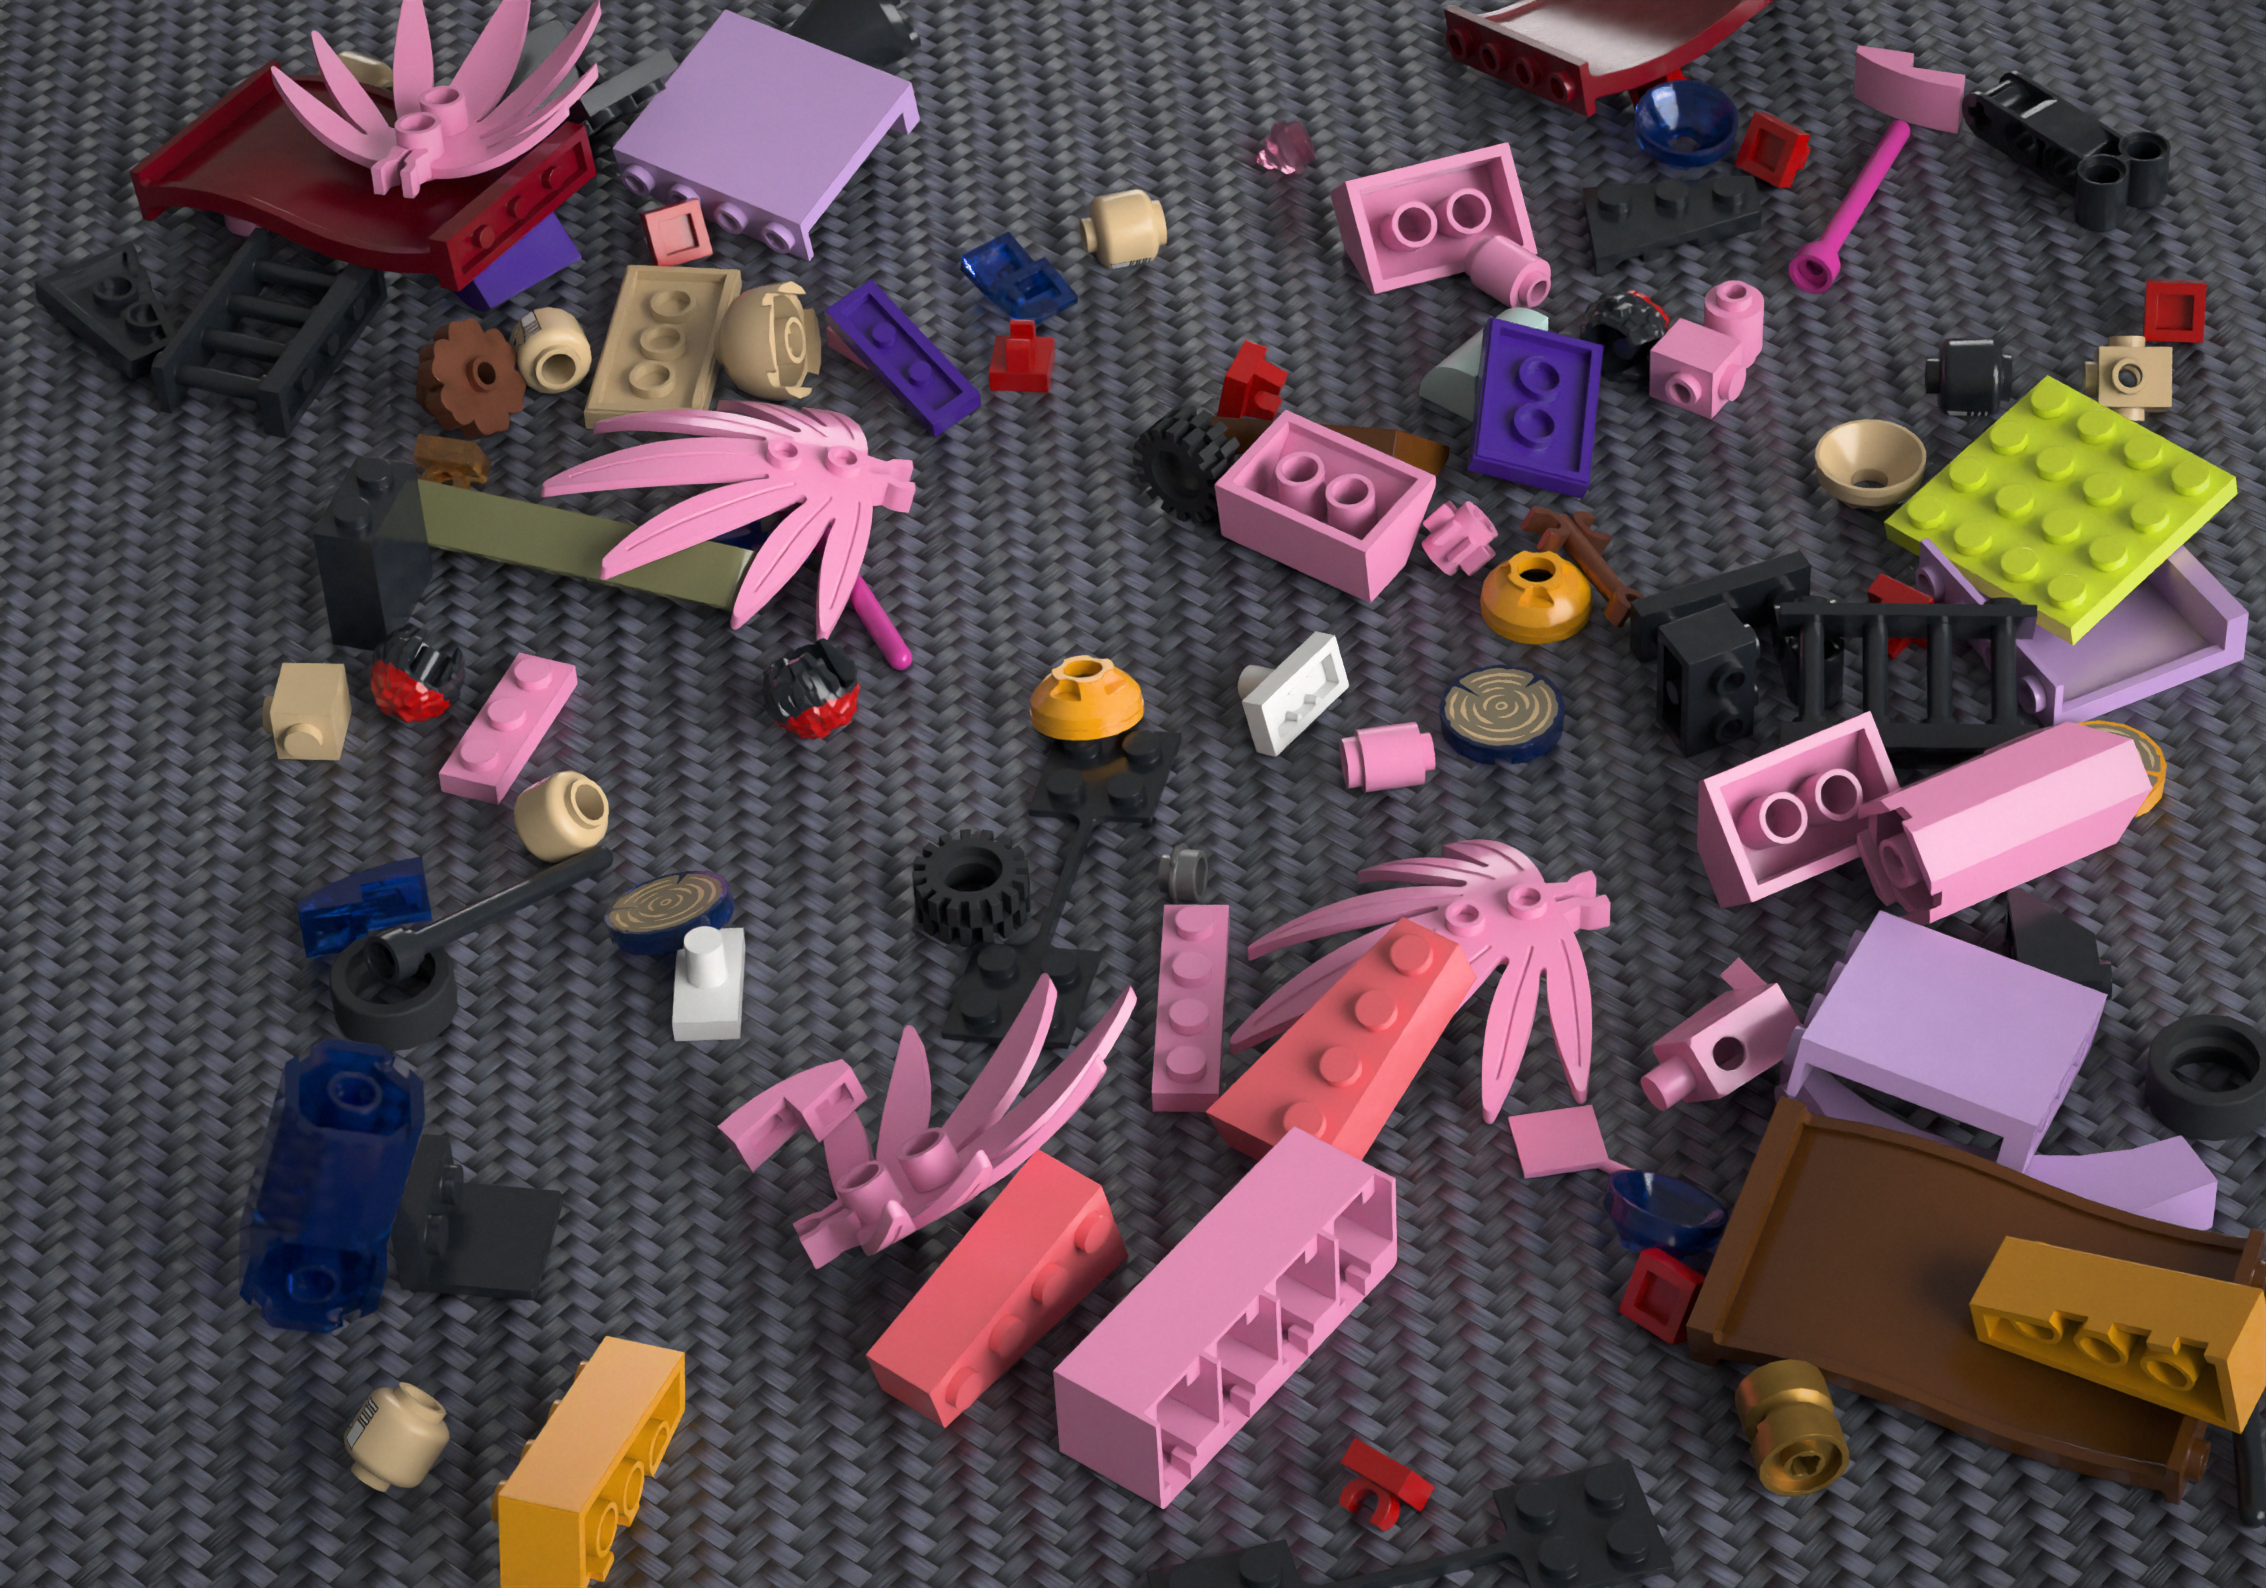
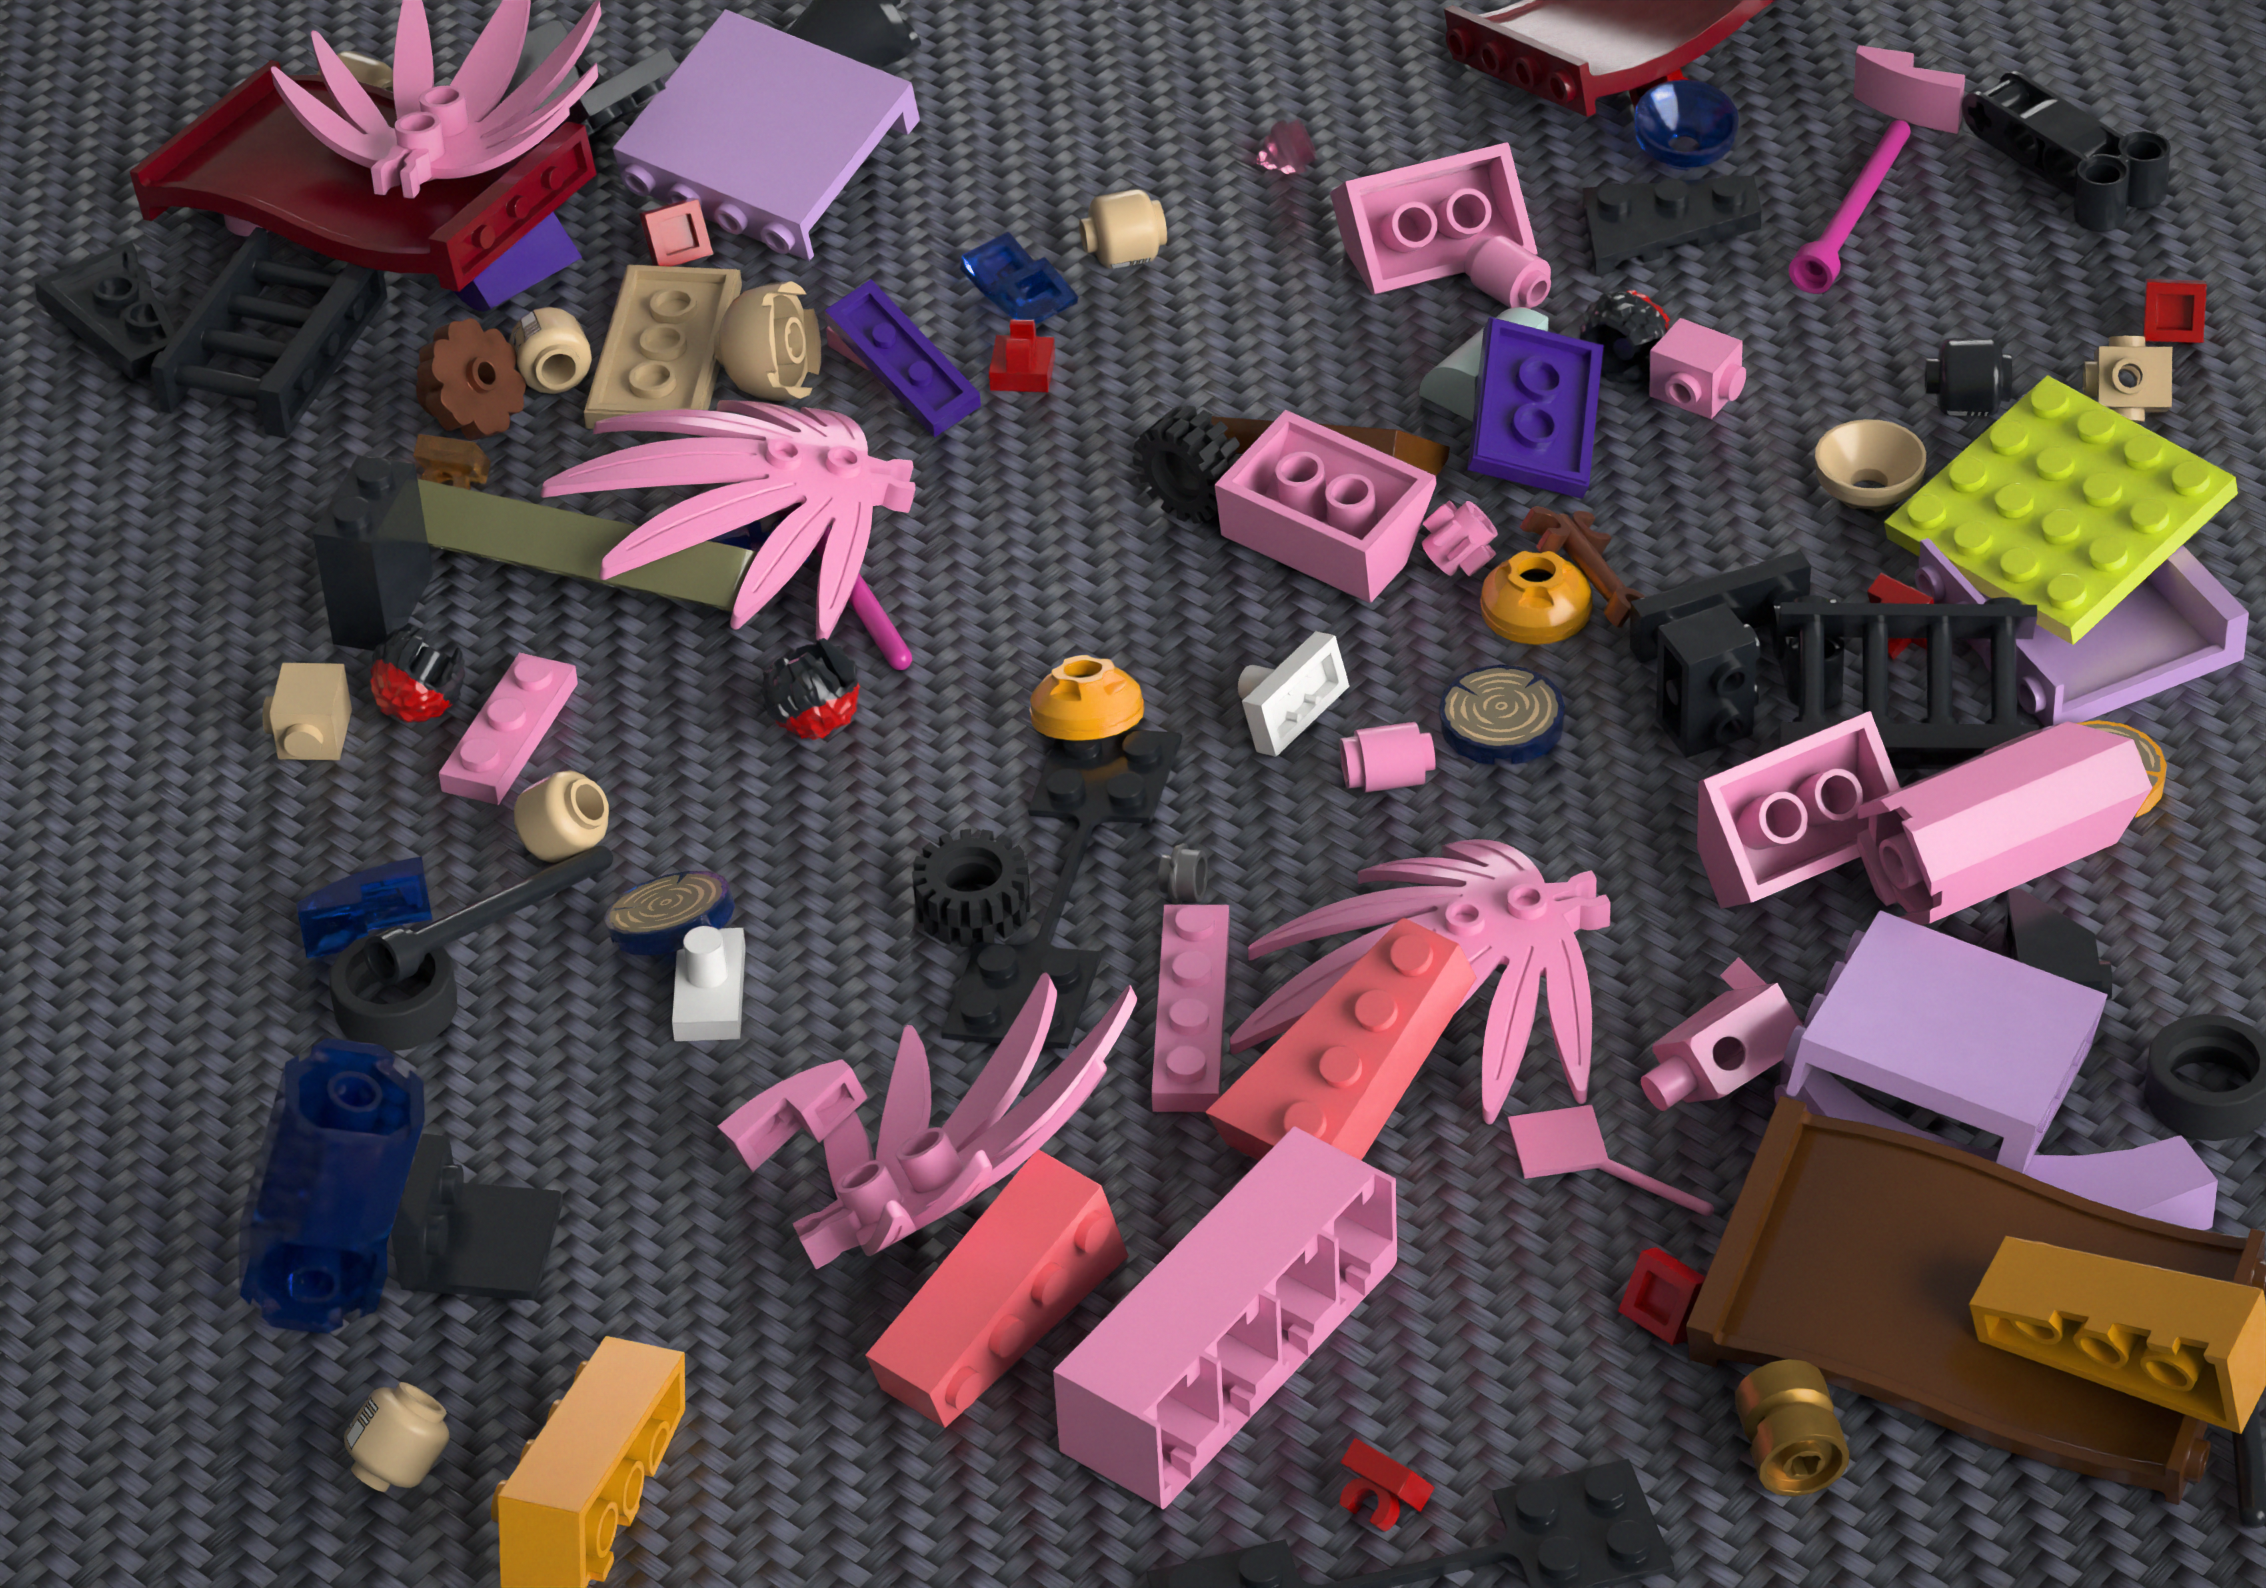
(1250, 385): red tile -> none
(1662, 1213): clear blue piece -> none
(1739, 313): bright pink brick -> none
(1773, 150): red tile -> none

